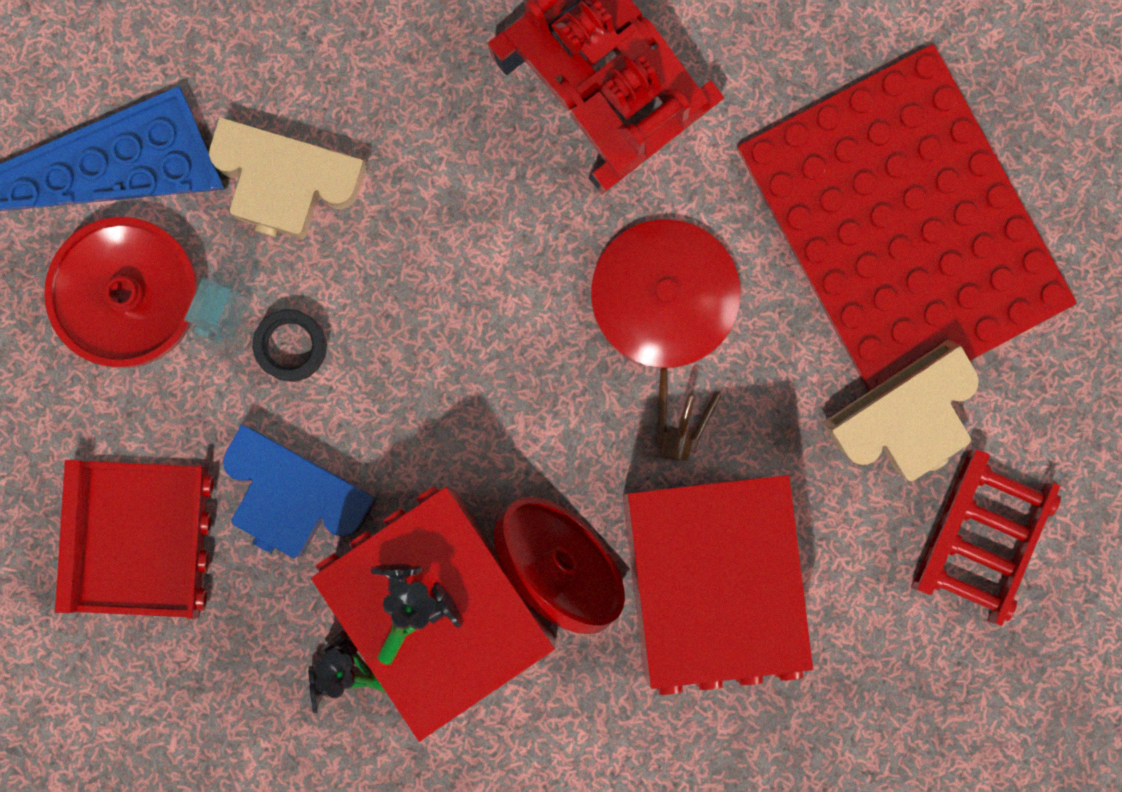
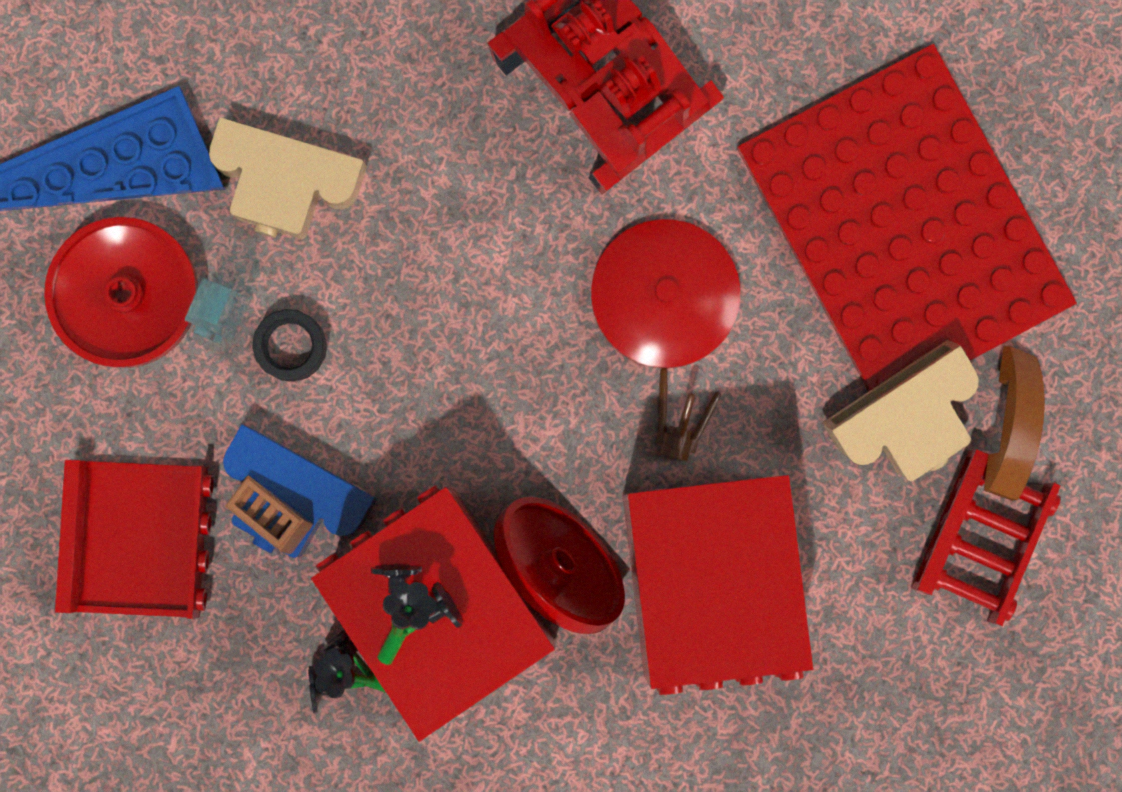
(292, 536): none -> nougat slope
(1022, 425): none -> dark orange slope

